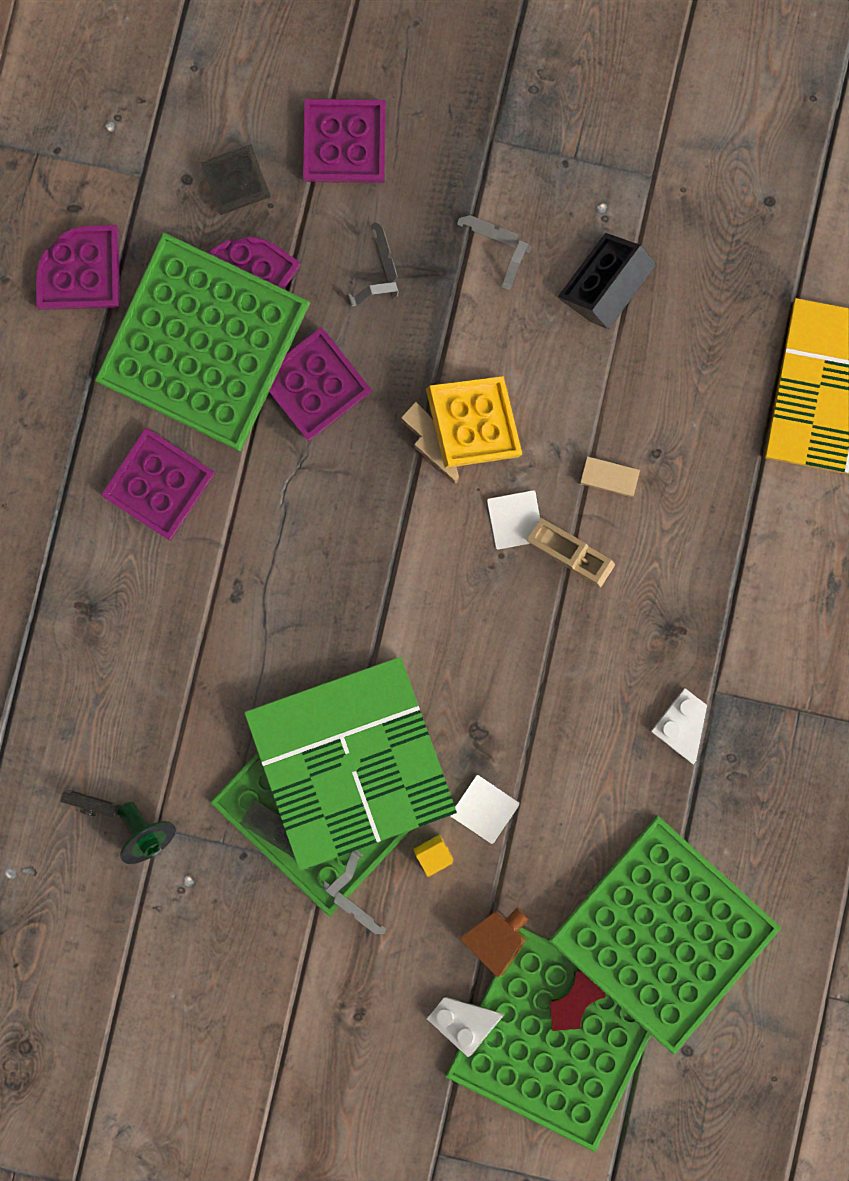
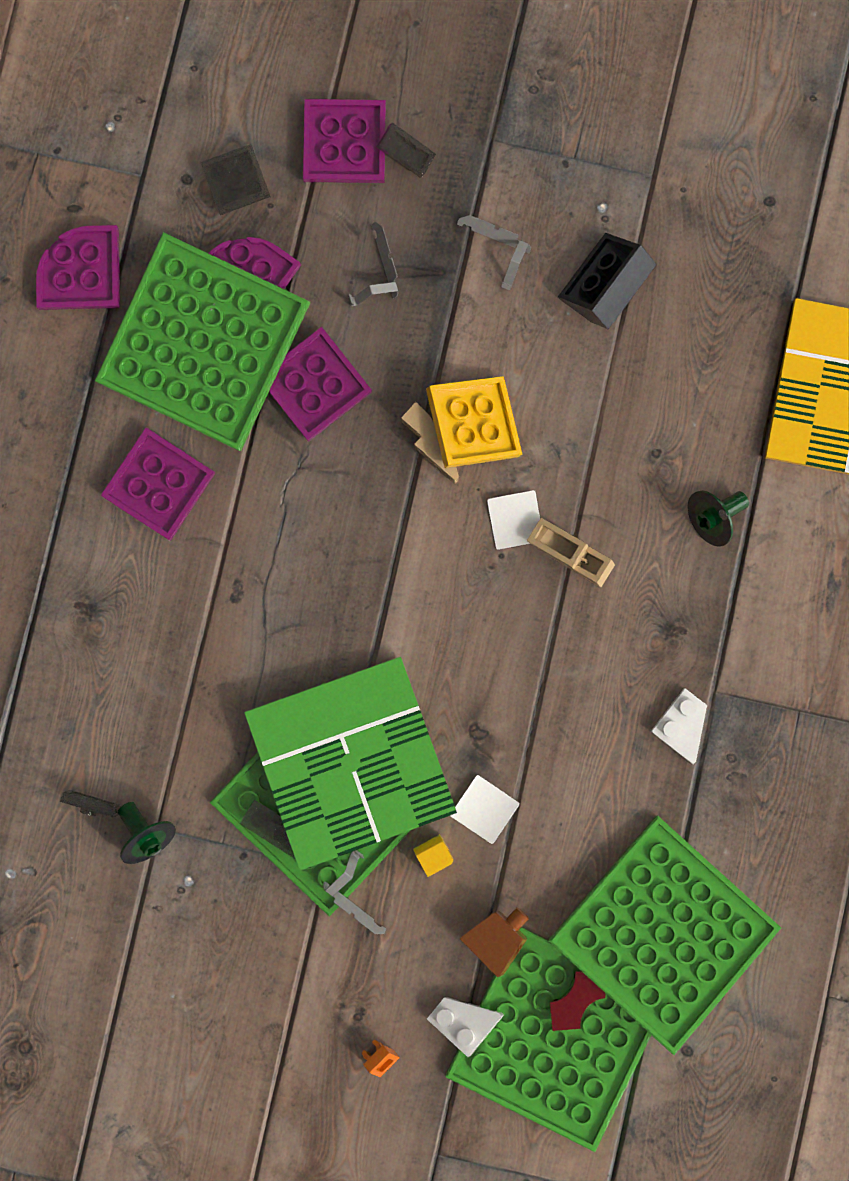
(380, 1060): none -> orange tile
(406, 150): none -> clear smoke plate
(609, 477): tan tile -> none
(713, 517): none -> piece

